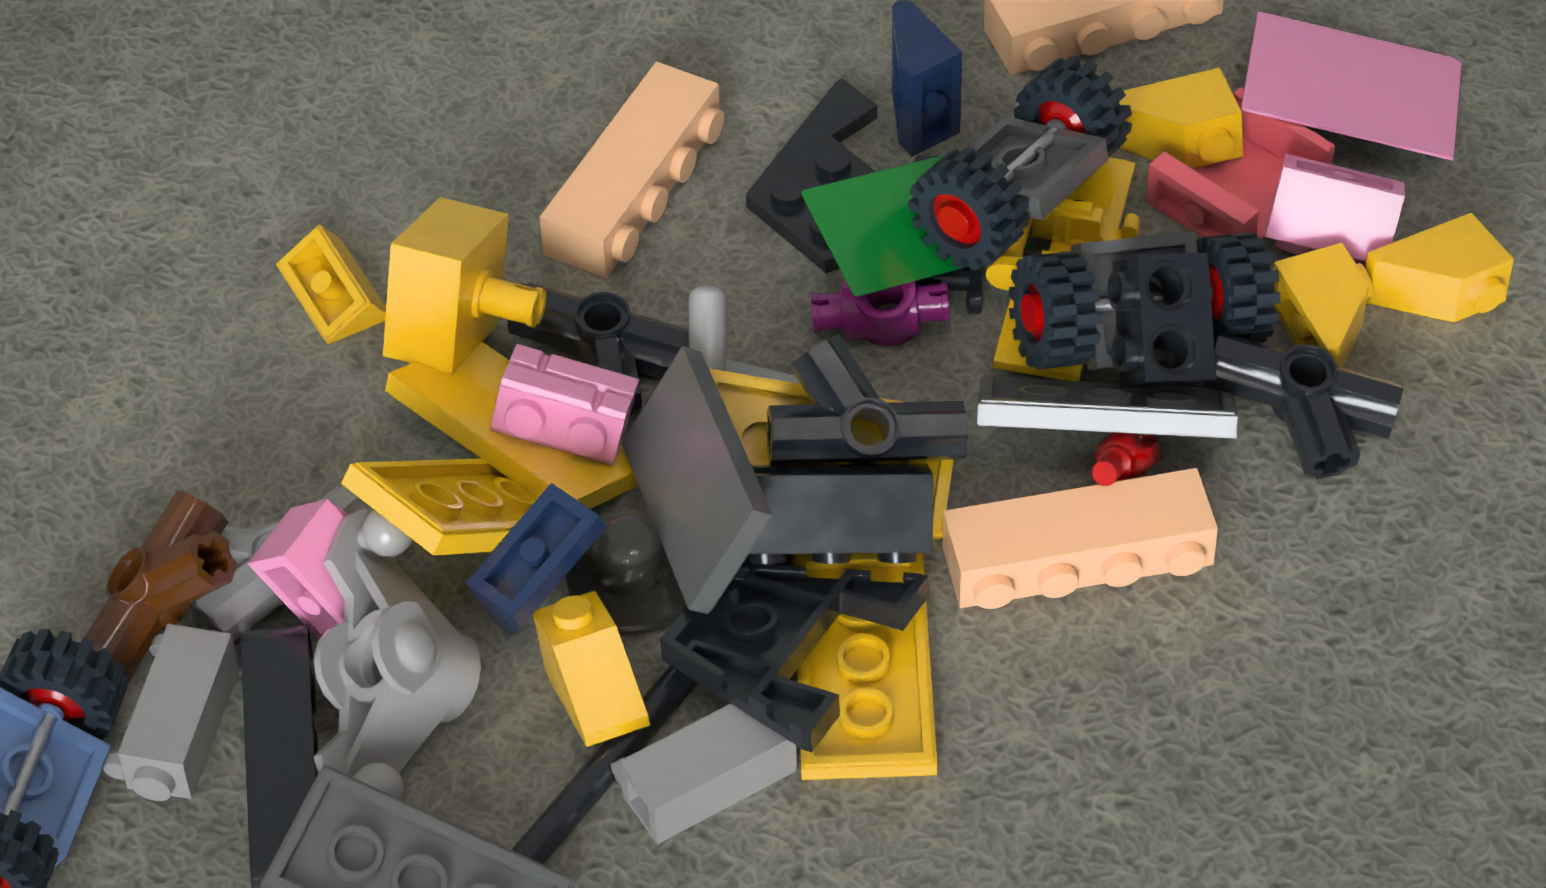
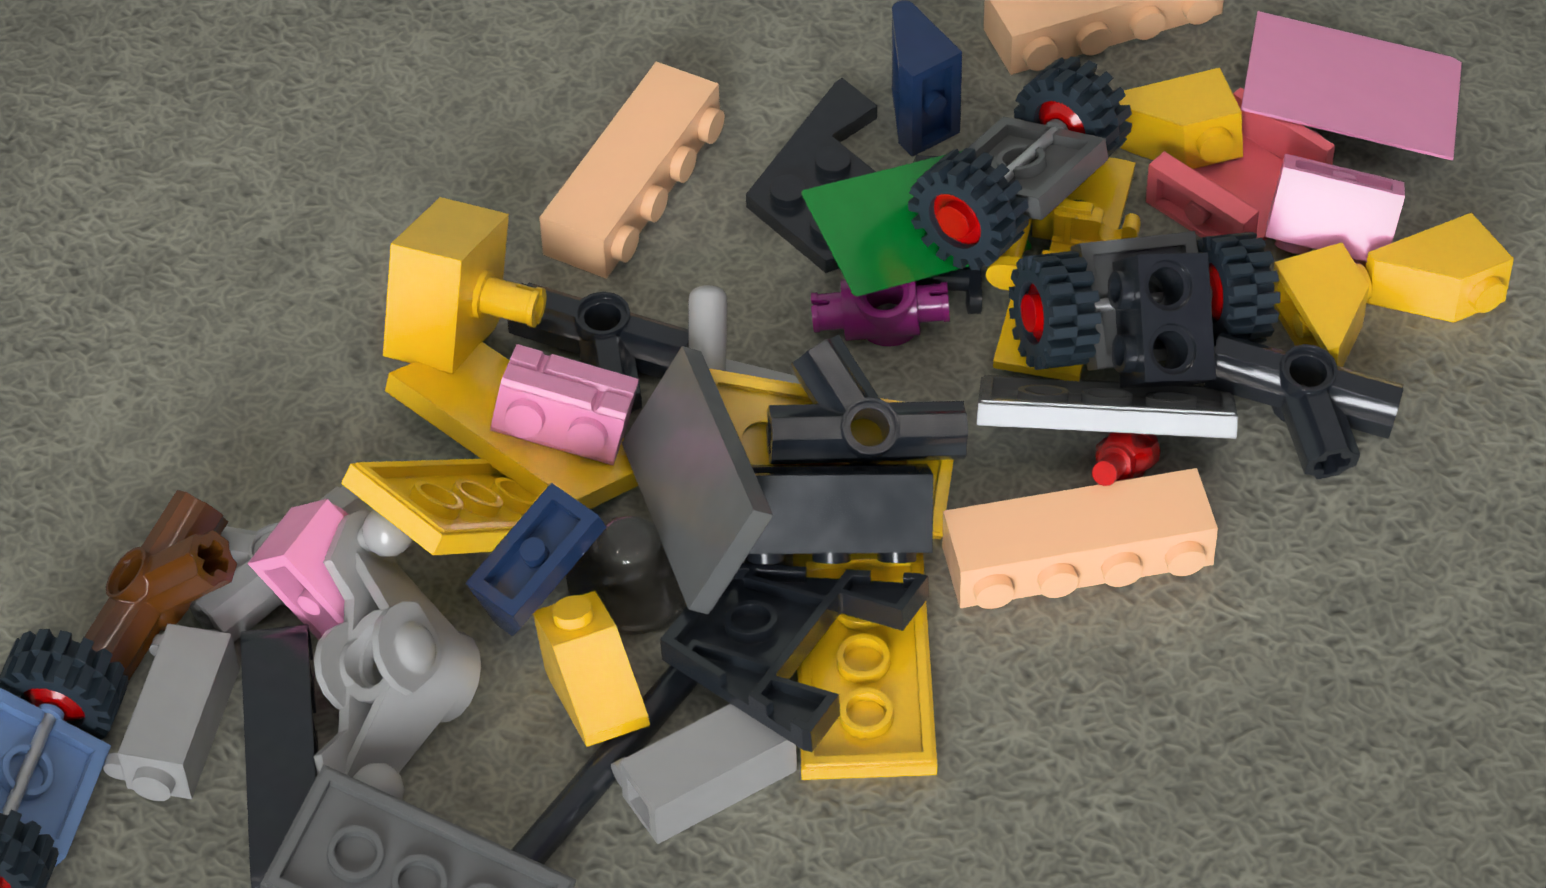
(331, 286): yellow slope -> none

